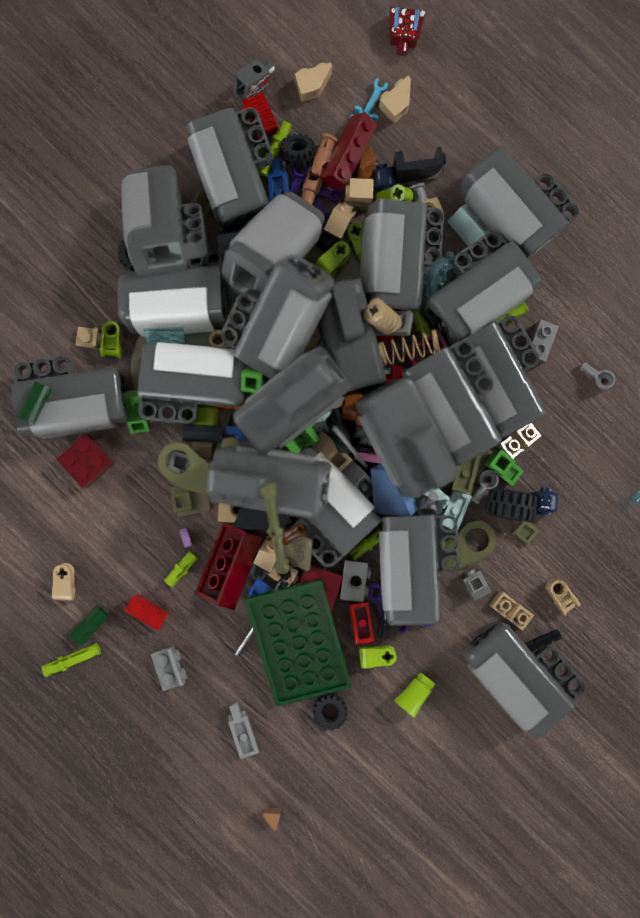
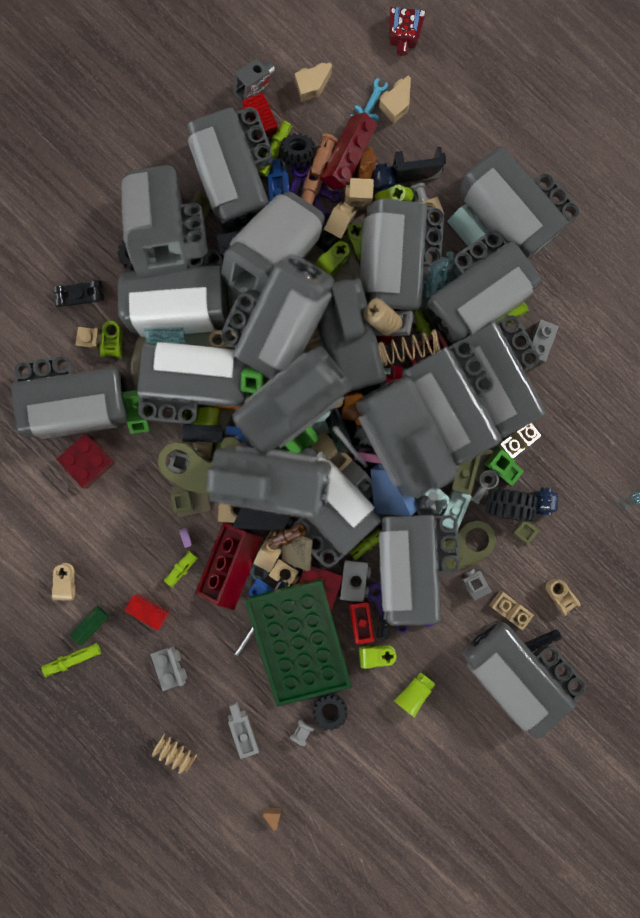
(34, 403): dark green axle -> none
(78, 294): none -> black plate
(173, 754): none -> tan piece
(274, 530): olive piece -> none
(301, 733): none -> light grey bush
(603, 375): light grey bar -> none

